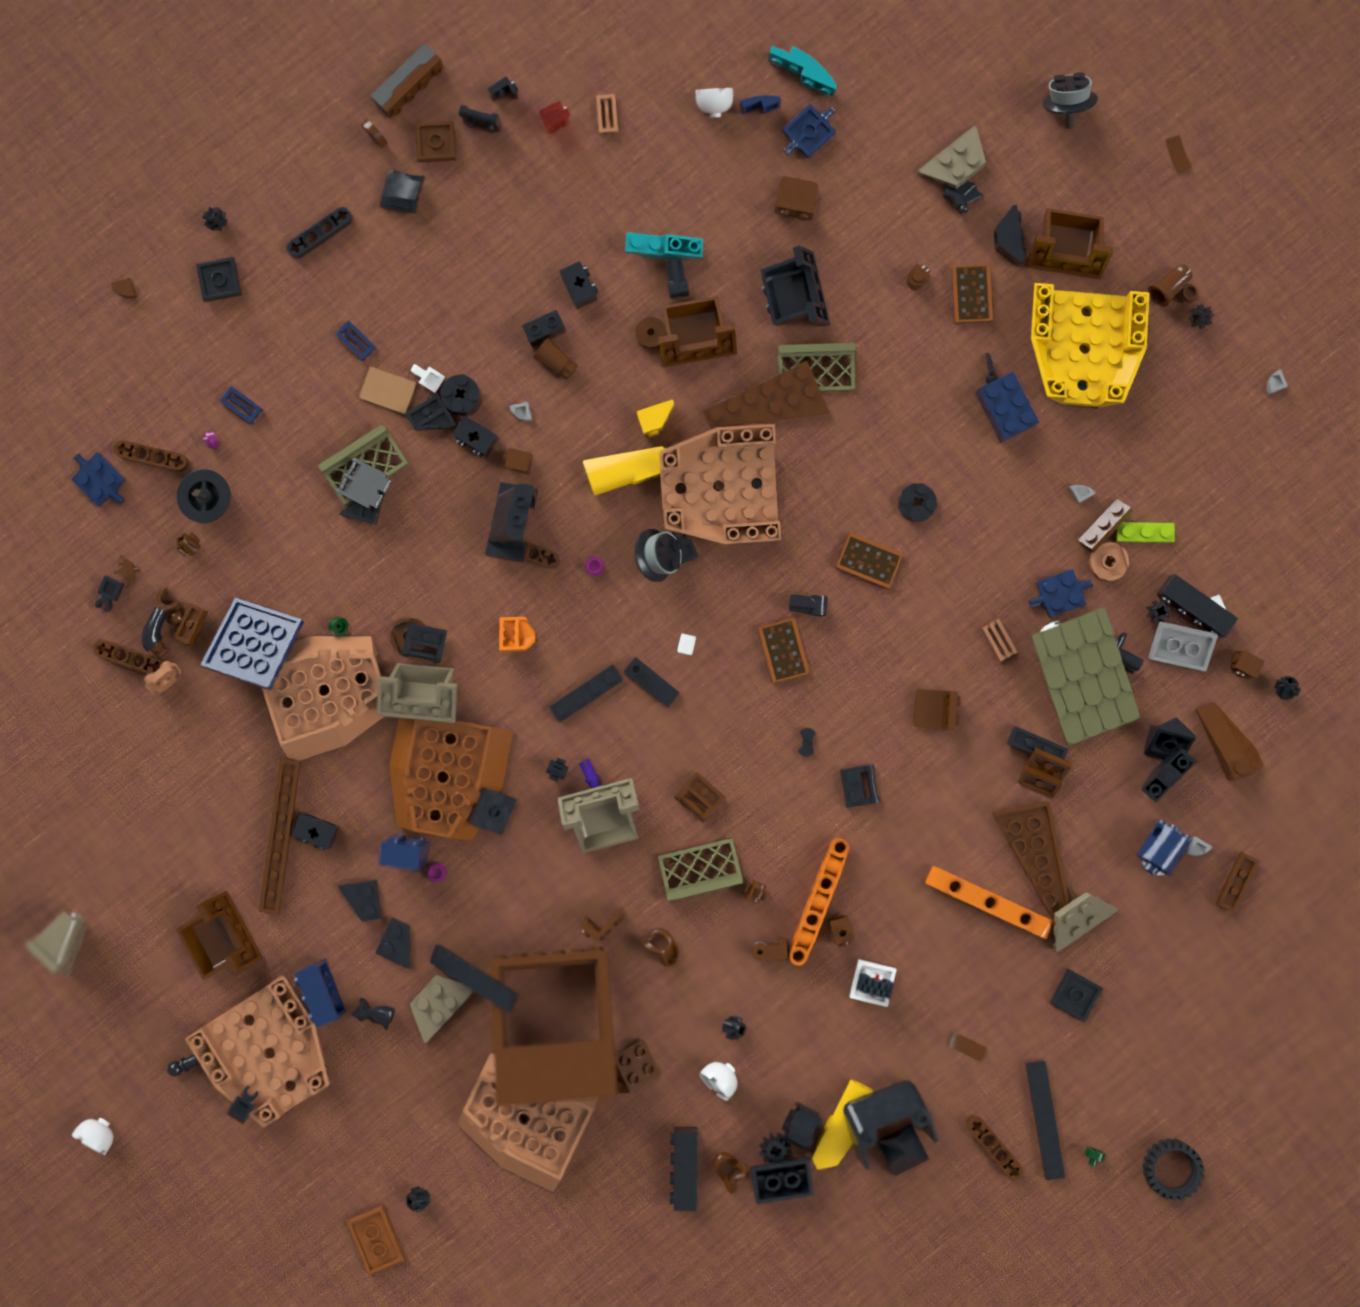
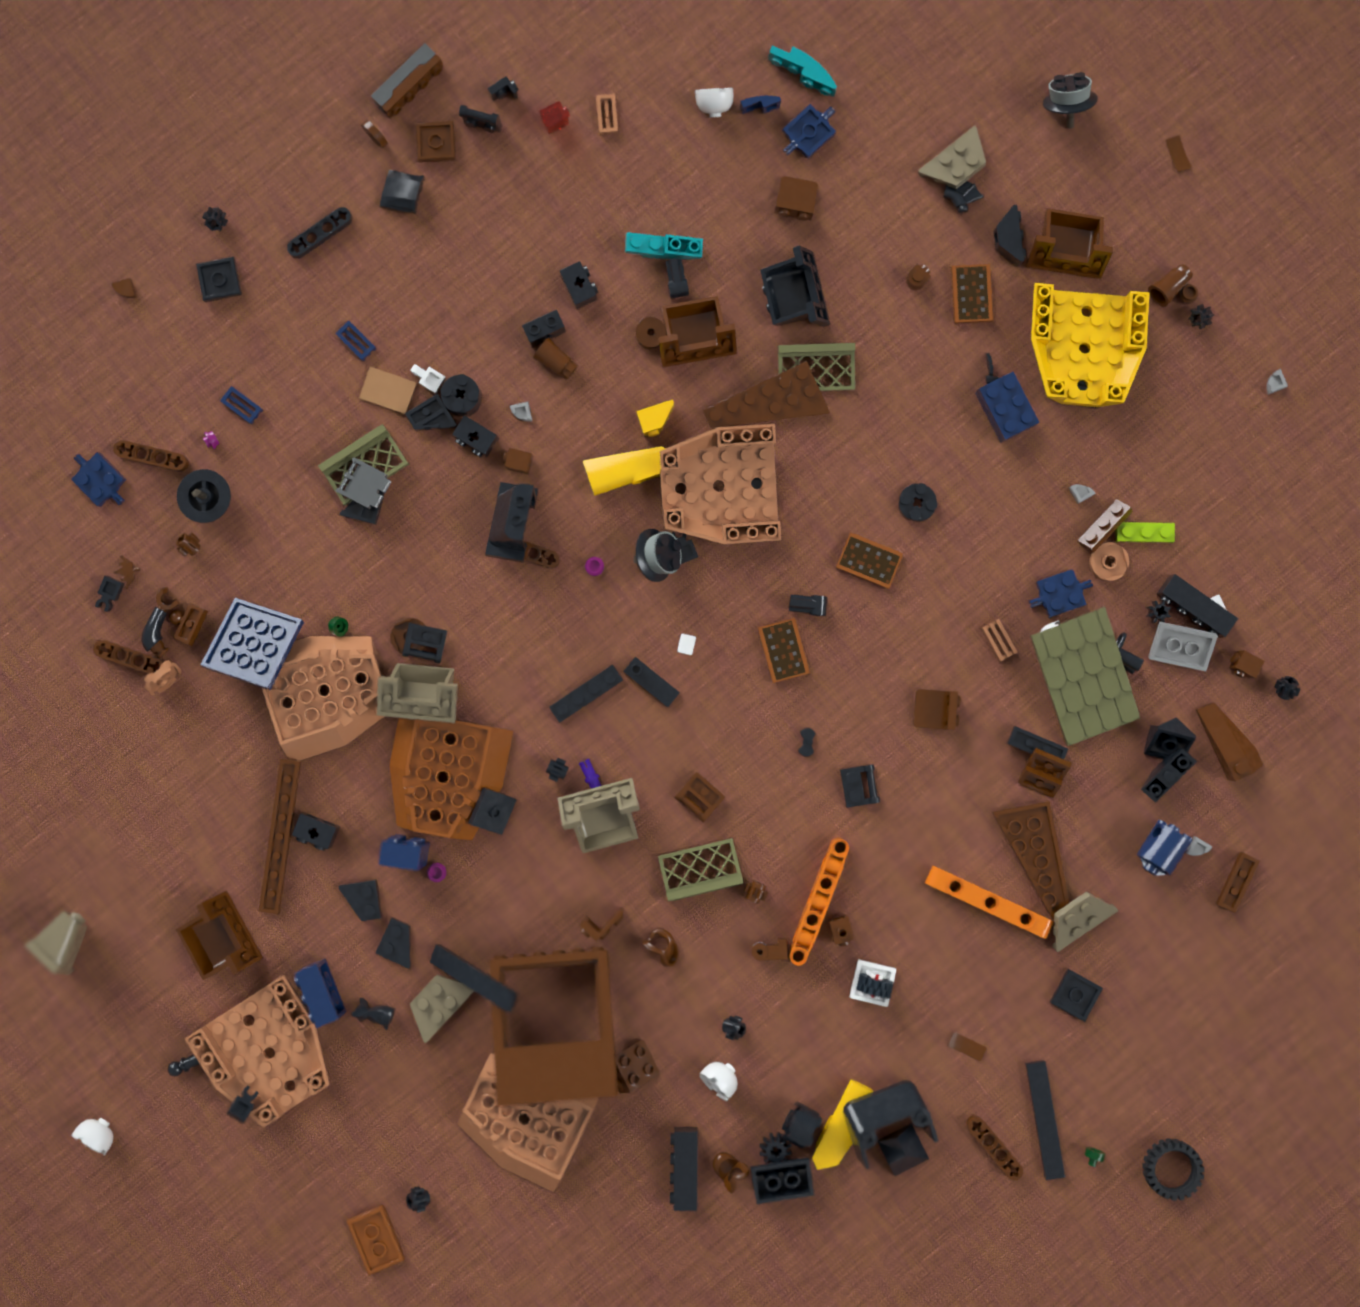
(515, 634): orange slope -> none

